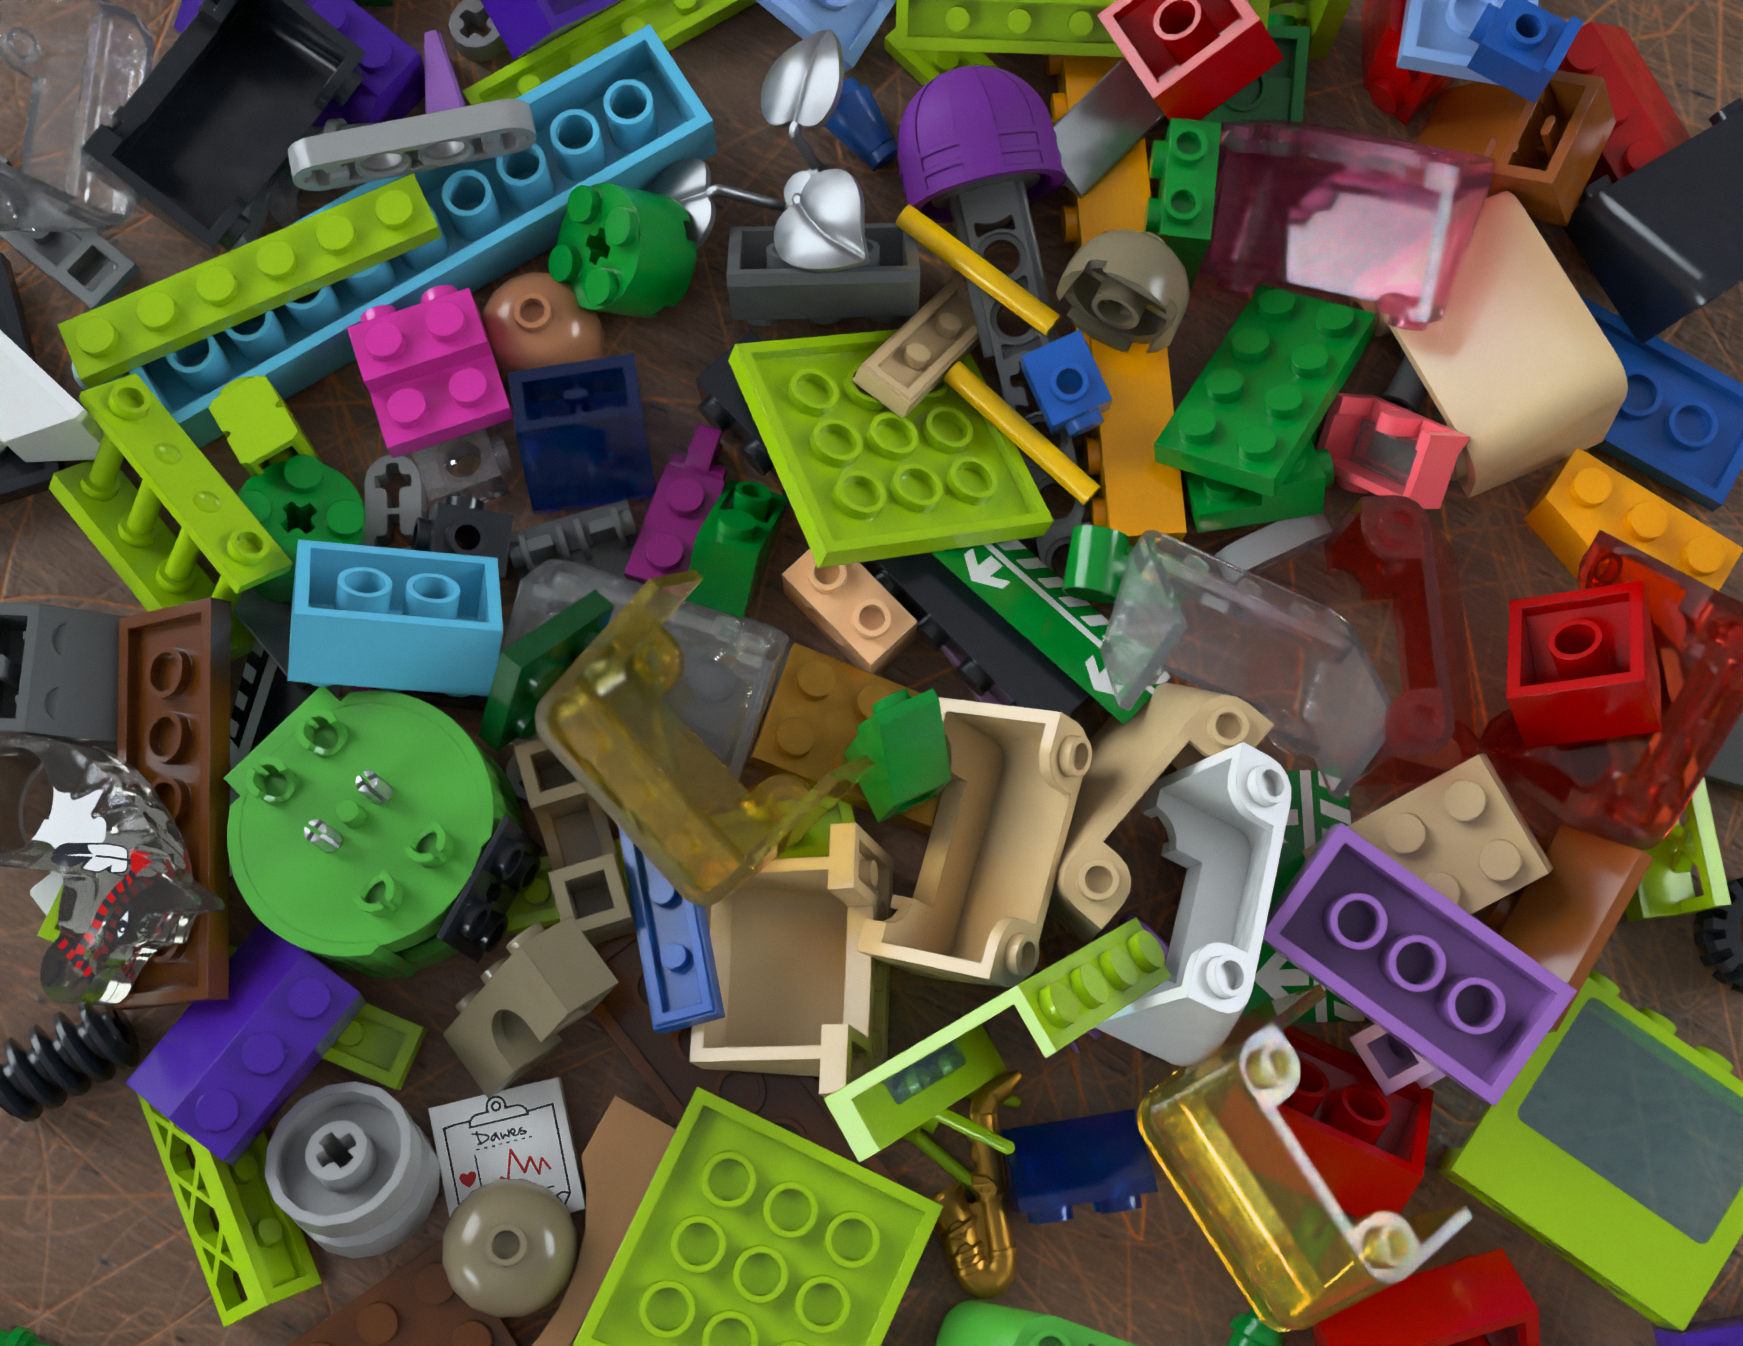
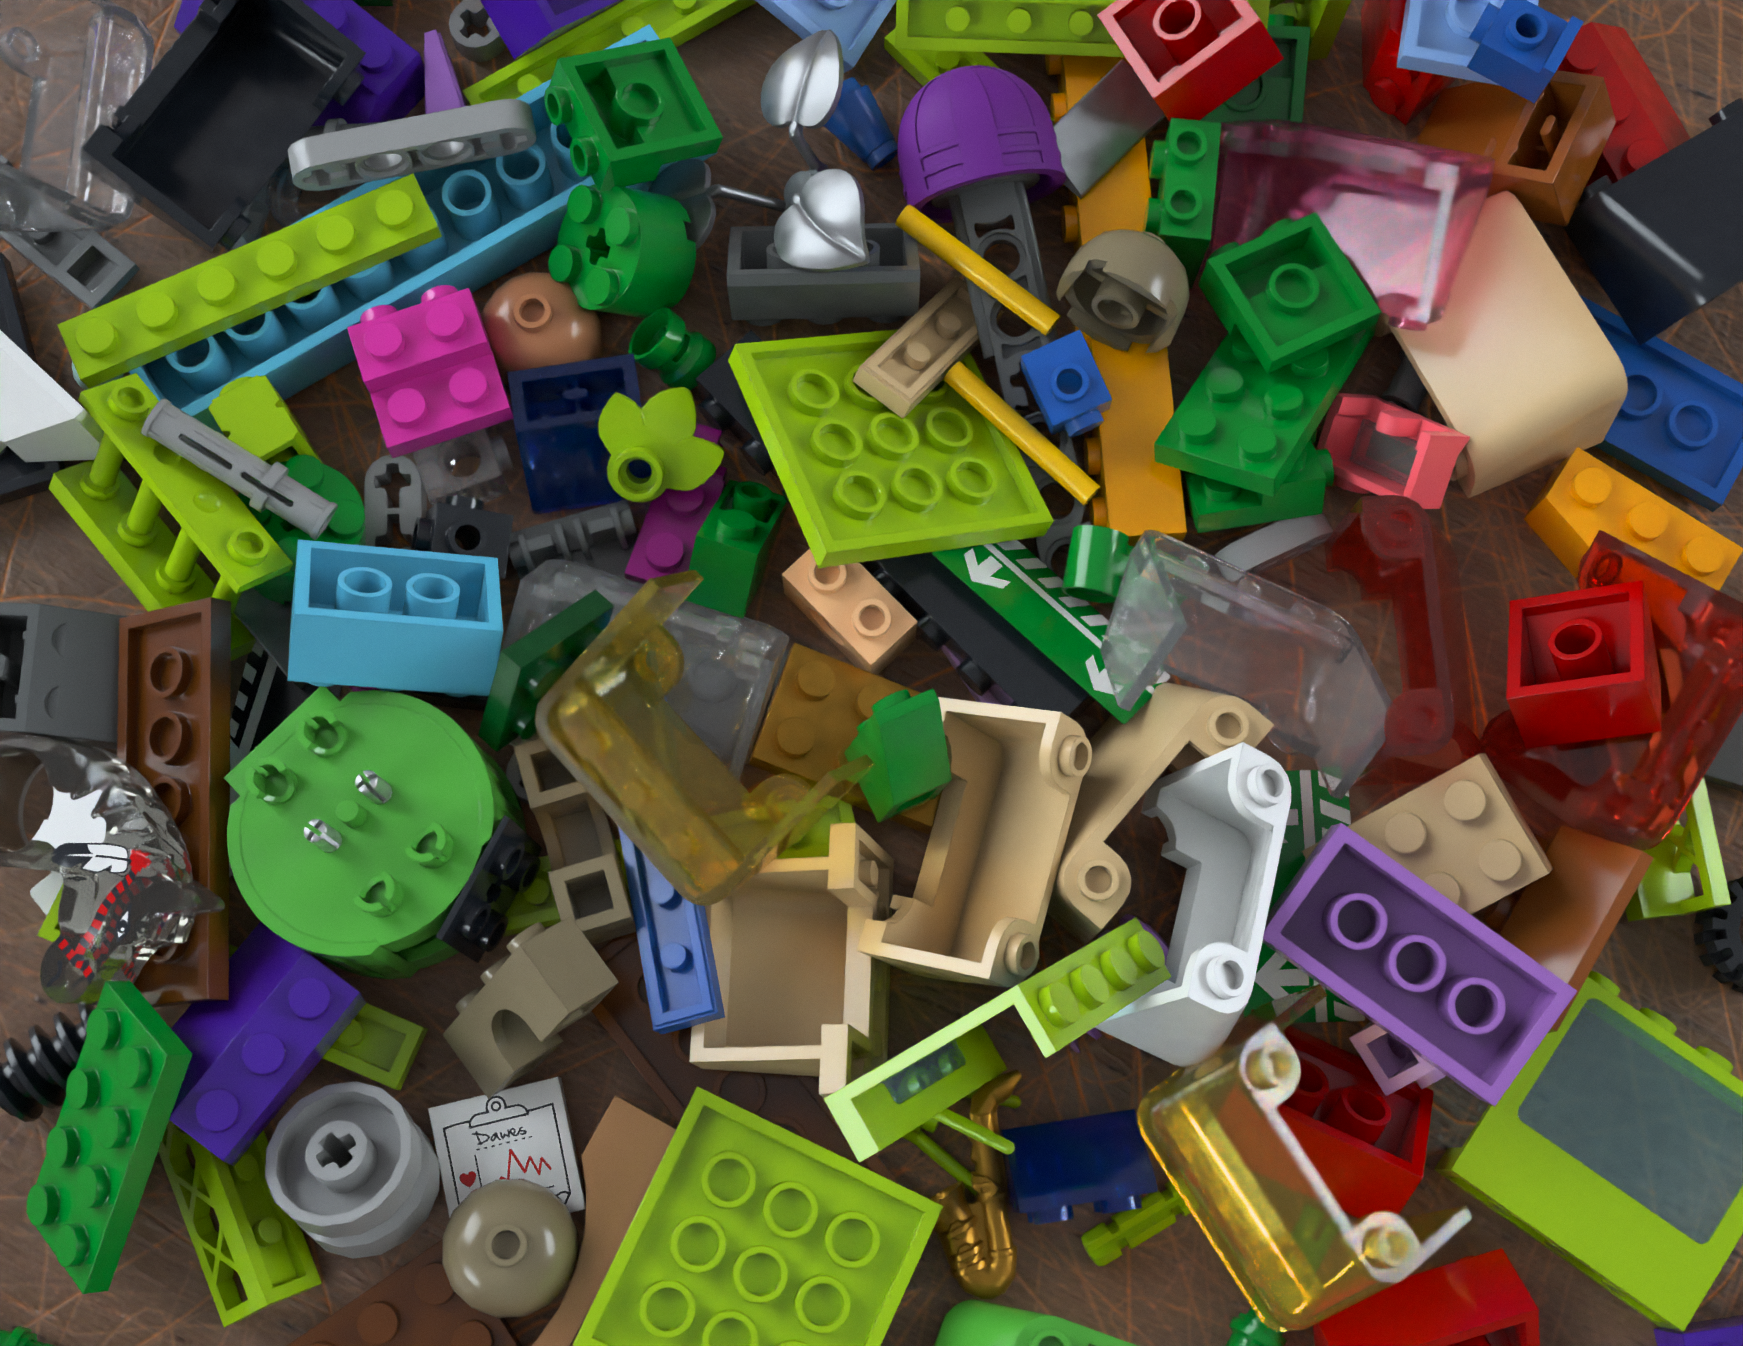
(107, 1135): none -> green plate
(176, 429): none -> light grey pin
(629, 112): none -> green plate
(660, 436): none -> lime plate
(668, 347): none -> green wheel
(1134, 1226): none -> lime axle
(1288, 291): none -> green plate

